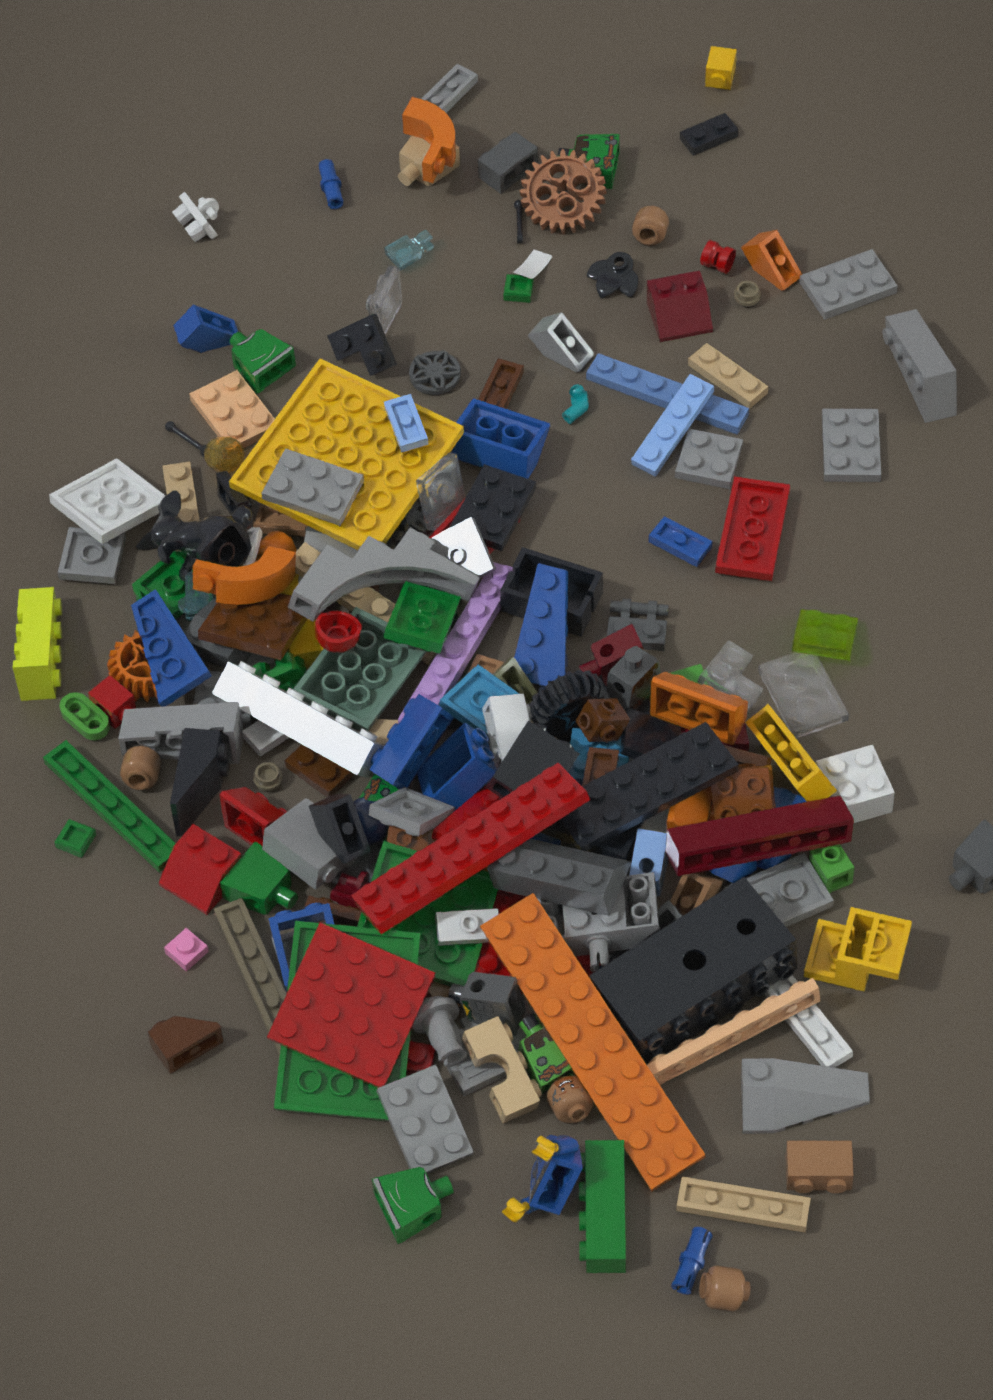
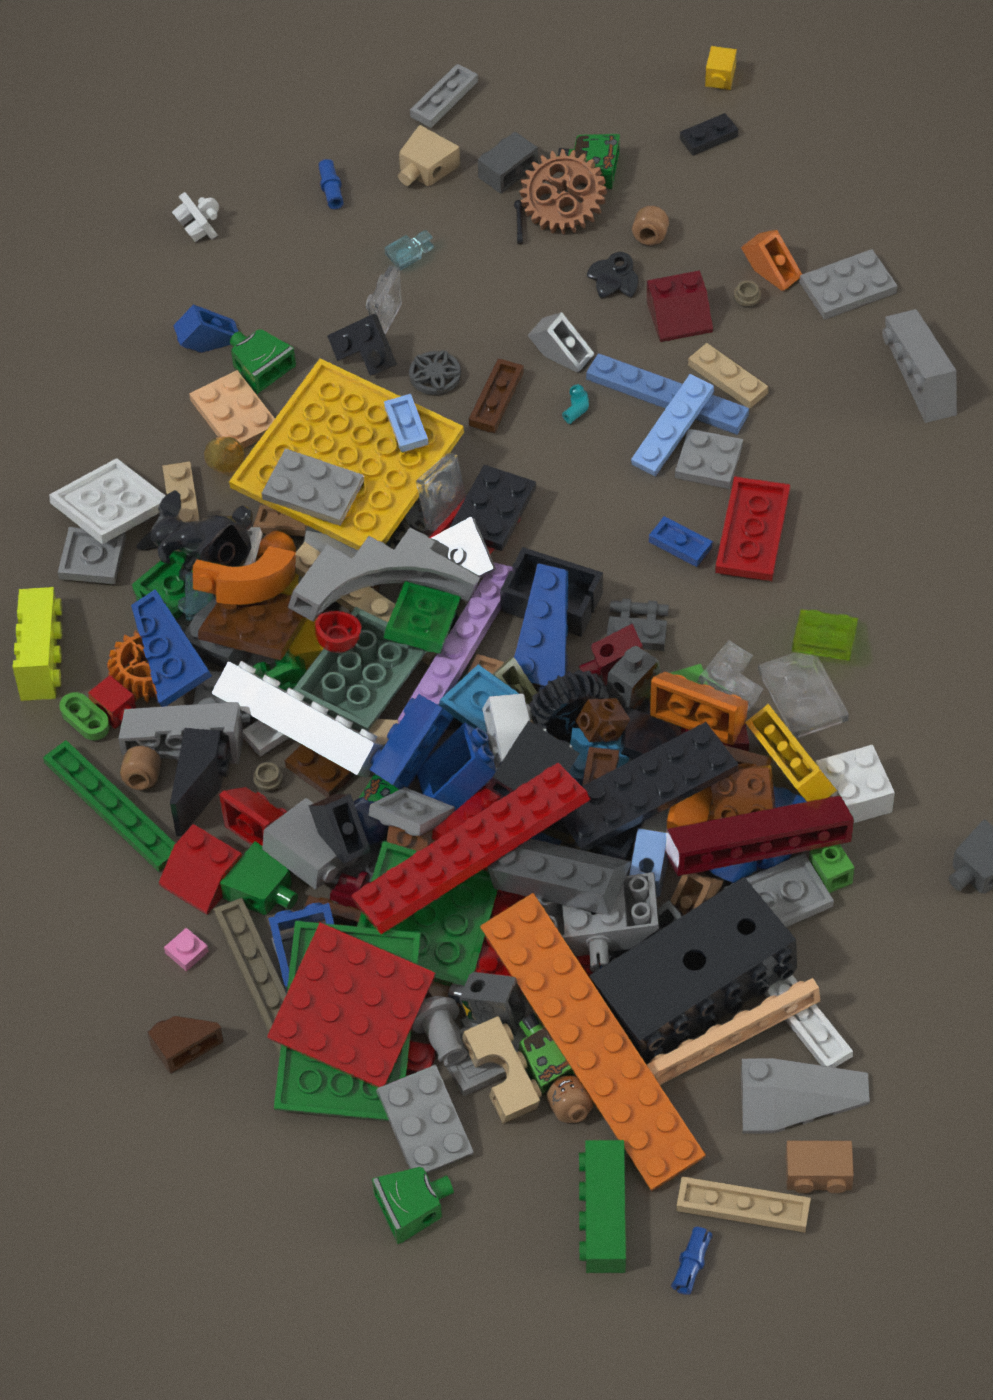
(75, 838): green tile -> none
(171, 427): black hinge -> none
(228, 496): black plate -> none
(435, 126): orange arch -> none
(462, 926): white plate -> none
(500, 438): blue slope -> none
(518, 288): green tile -> none
(533, 264): white sticker -> none
(551, 1177): blue torso -> none
(718, 256): red wheel -> none
(724, 1288): medium nougat head -> none
(851, 445): light grey plate -> none
(861, 947): yellow bracket -> none

